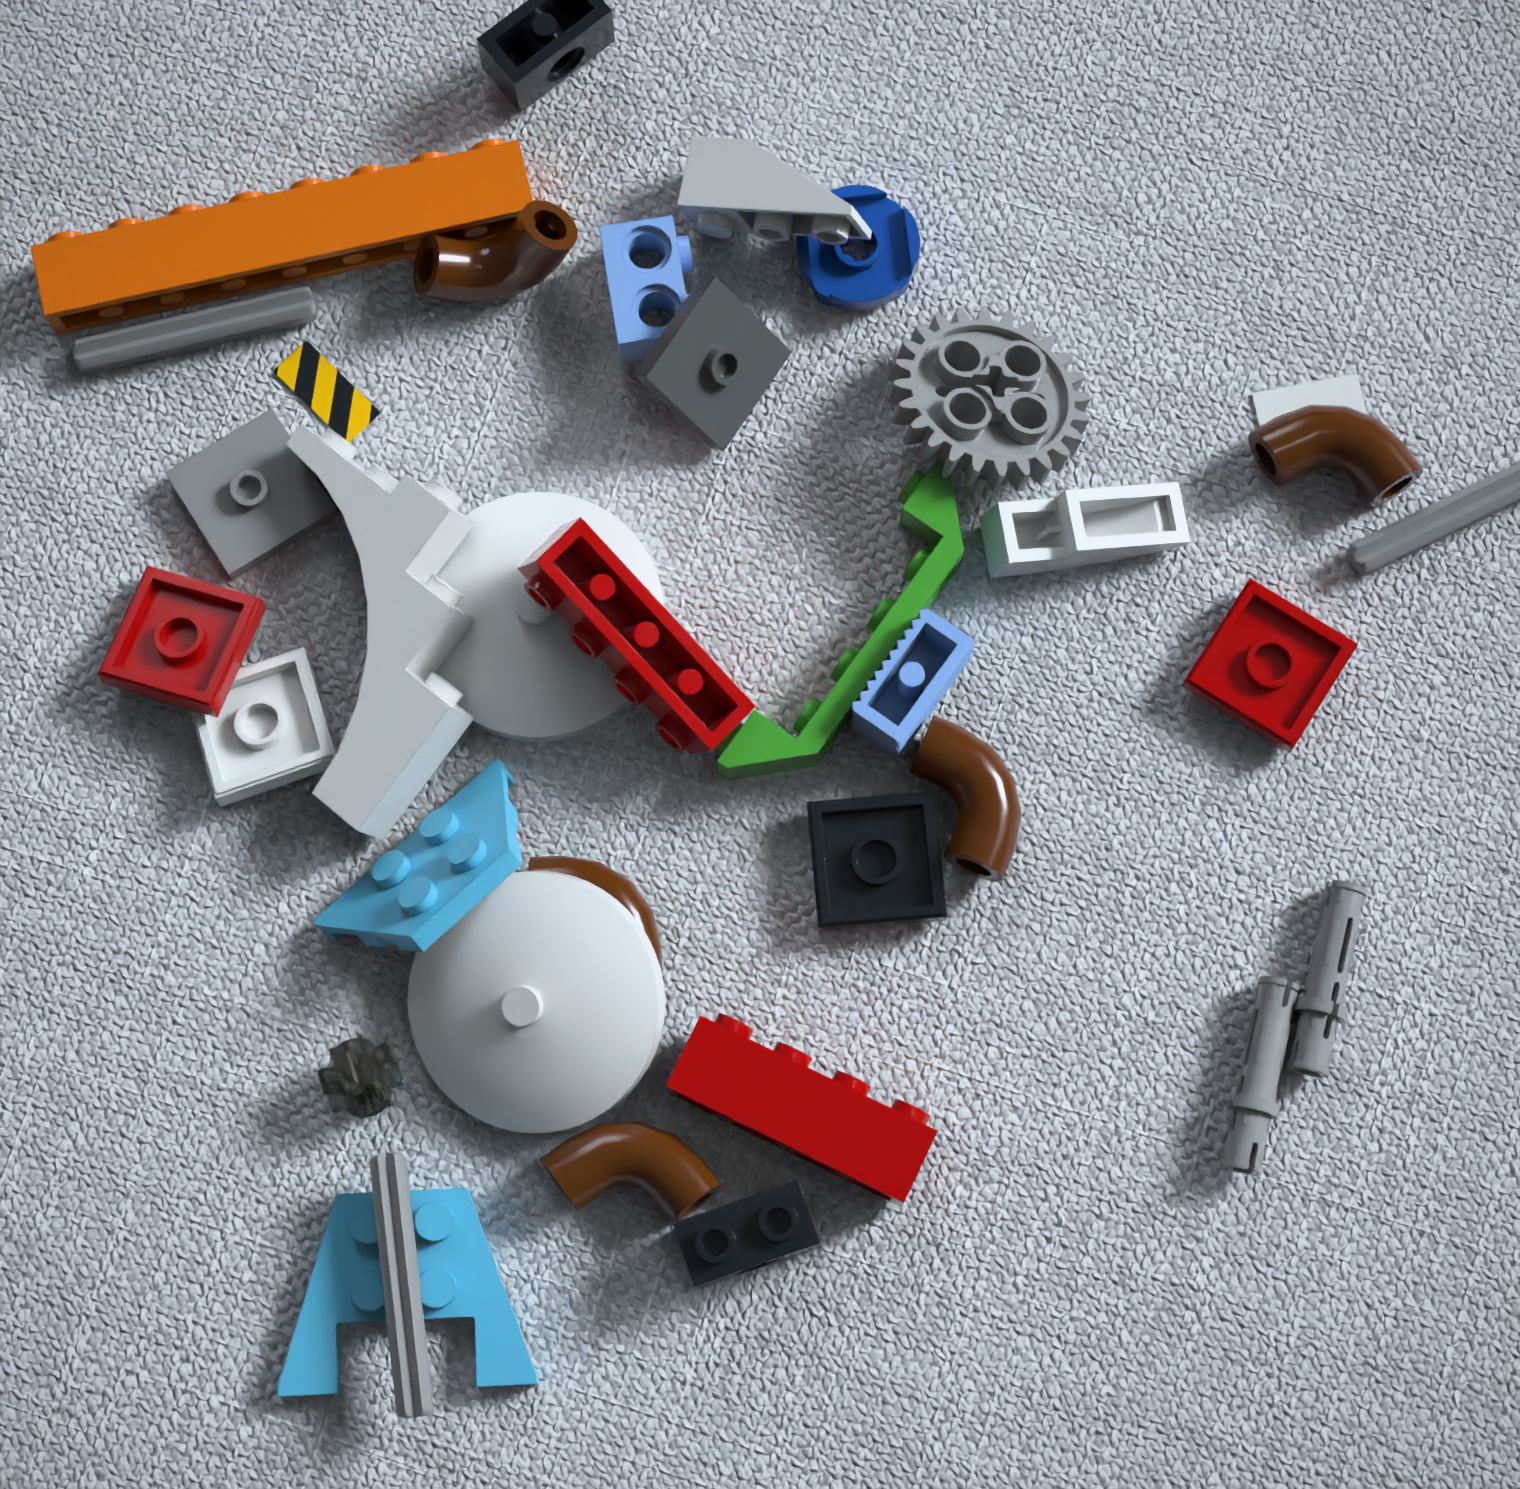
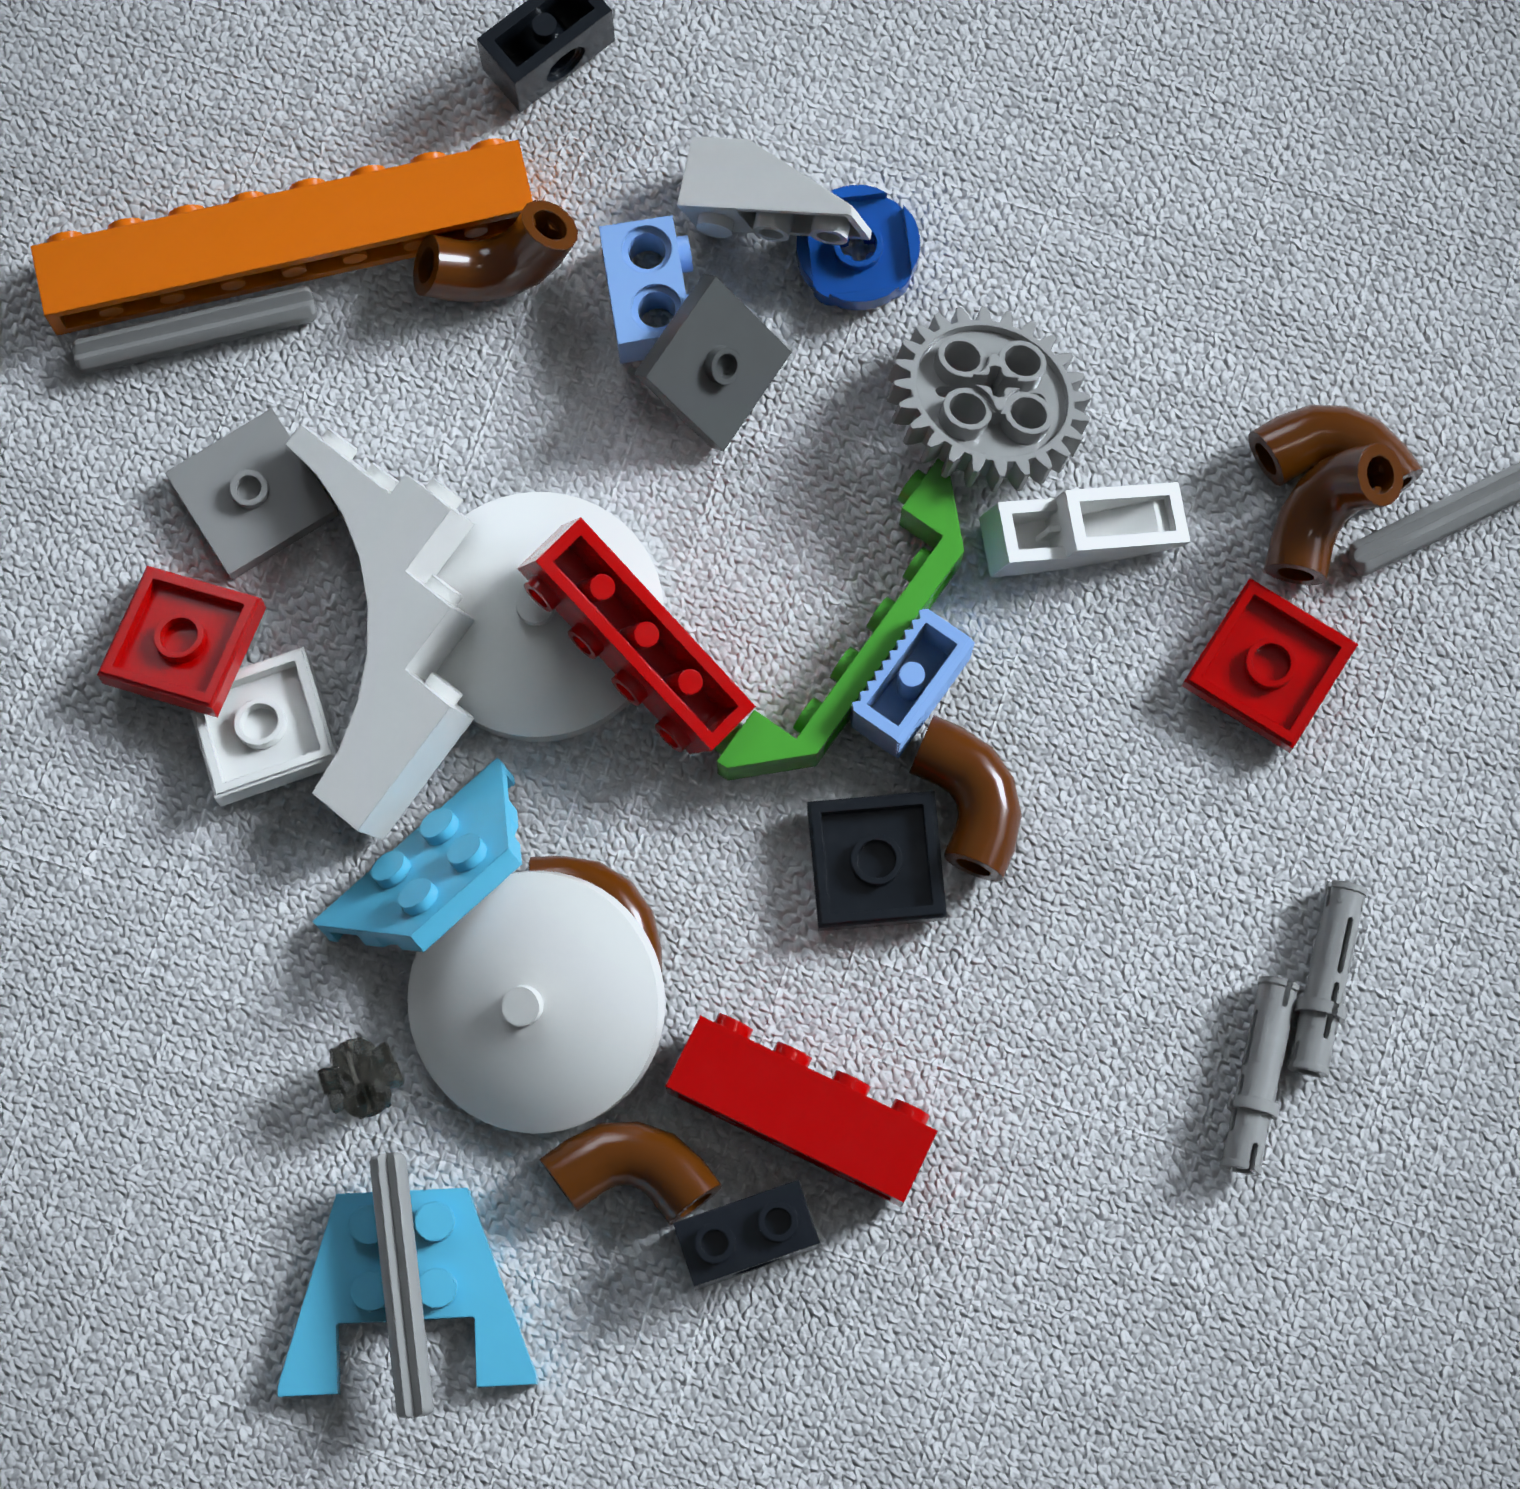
(327, 391): sticker -> none
(1321, 506): none -> reddish brown cylinder
(1332, 391): white sticker -> none

